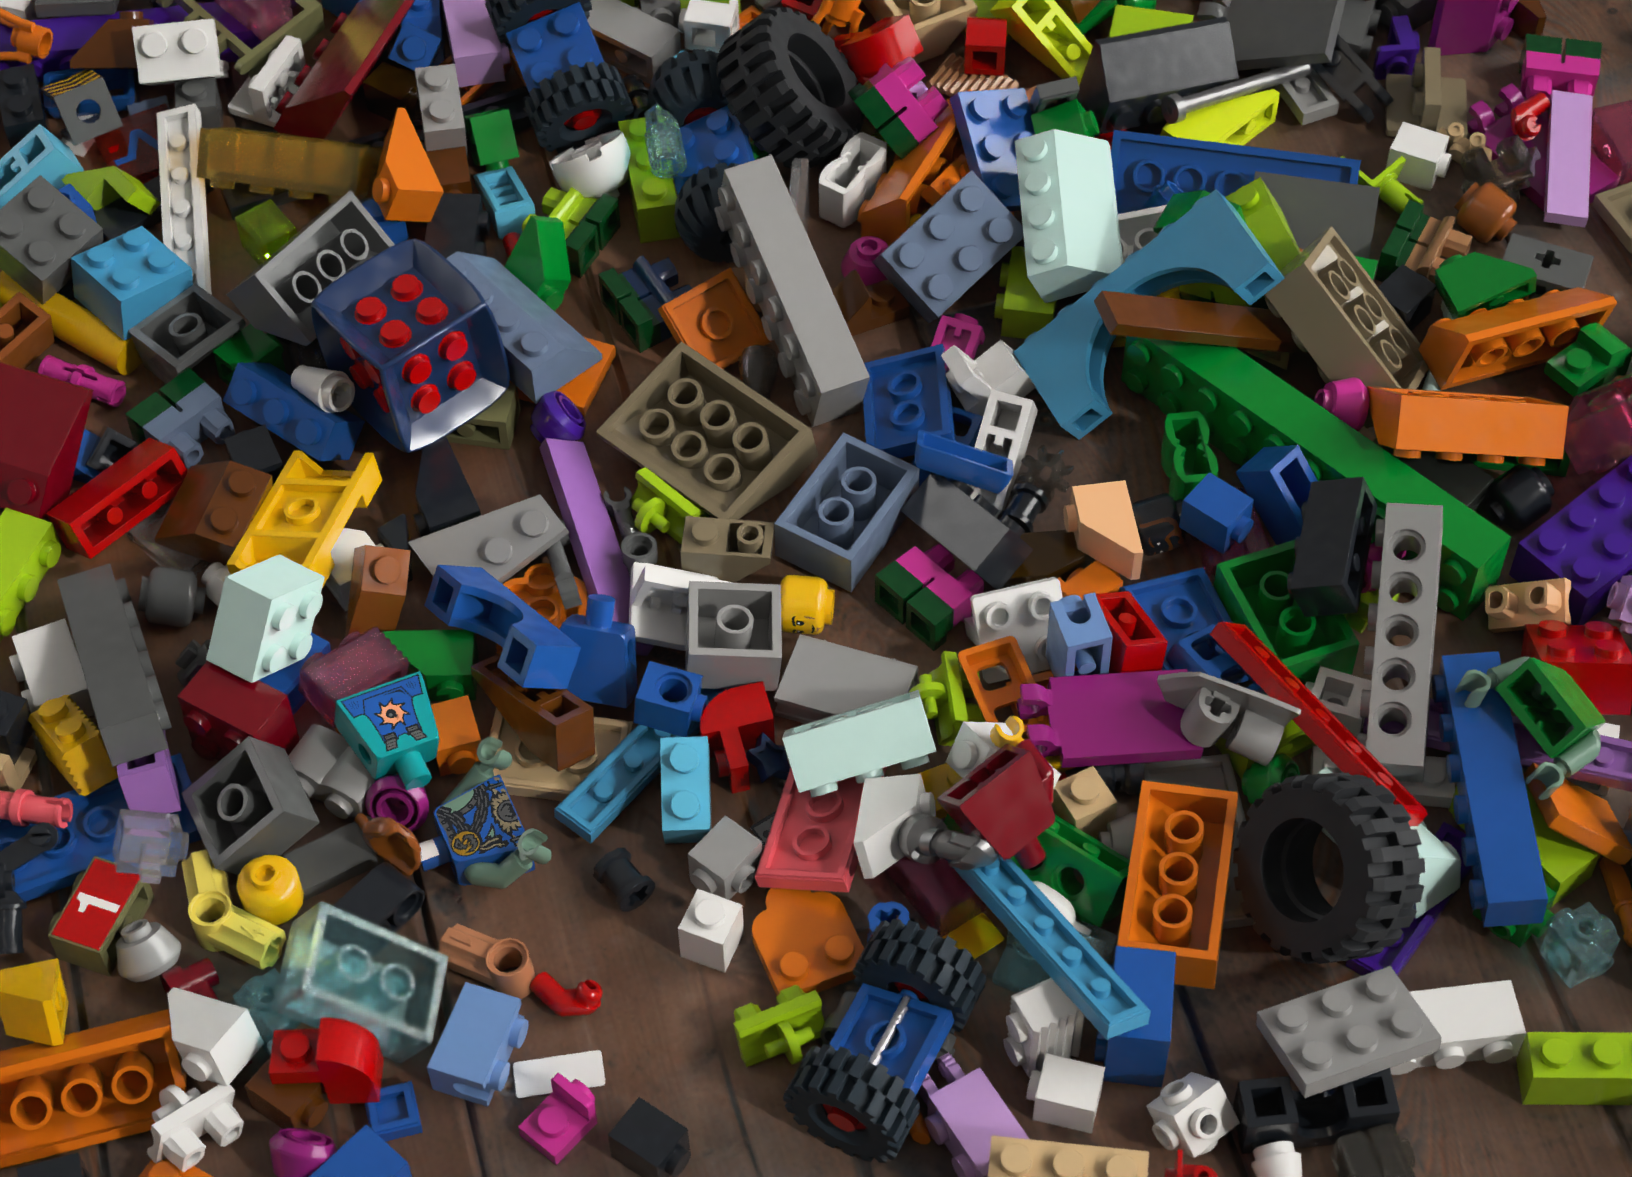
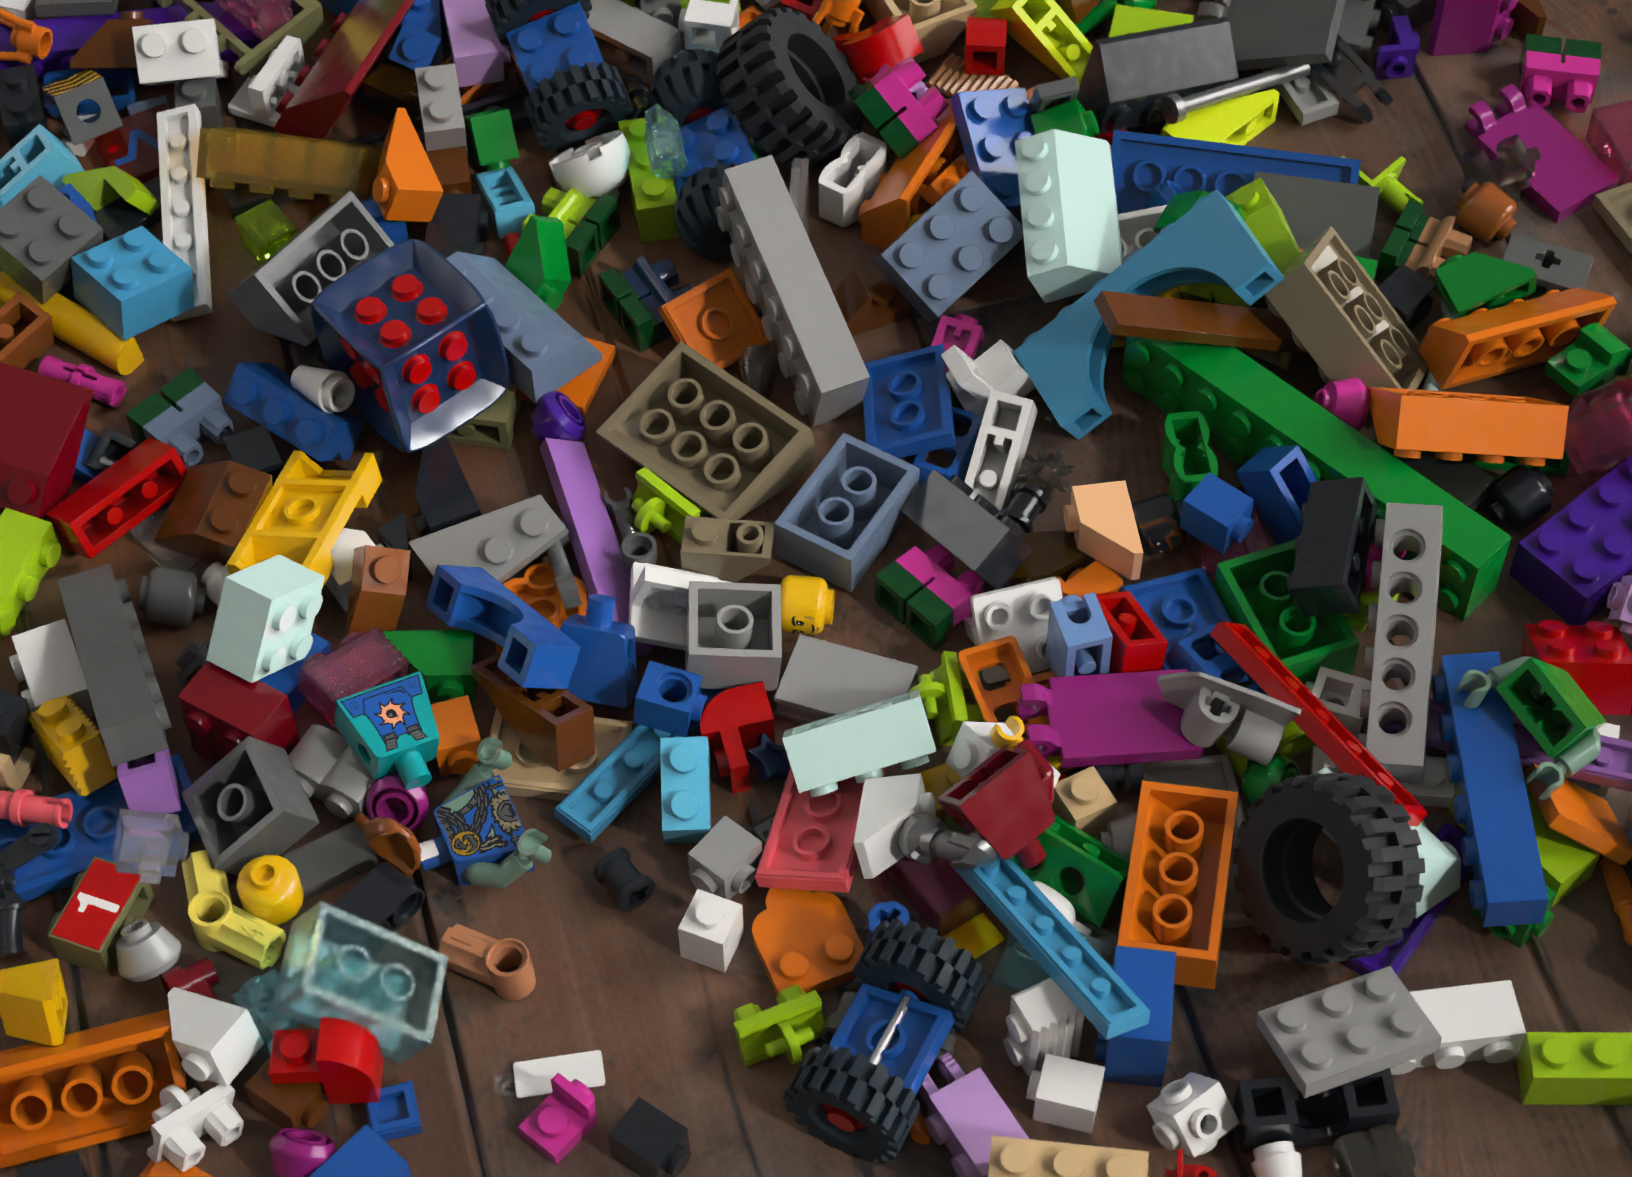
(184, 332): dark grey slope -> none
(248, 346): green brick -> none
(477, 1045): medium blue brick -> none
(567, 1002): red arm -> none
(860, 257): dark pink cone -> none
(962, 462): blue piece -> none
(1021, 305): lime brick -> none
(1424, 155): white brick -> none
(1425, 97): dark tan bracket -> none
(1459, 145): tan piece -> none
(1525, 115): red arm -> none
(1527, 603): light nougat hips -> none
(1568, 159): lavender tile -> none
(1580, 944): clear light blue brick -> none

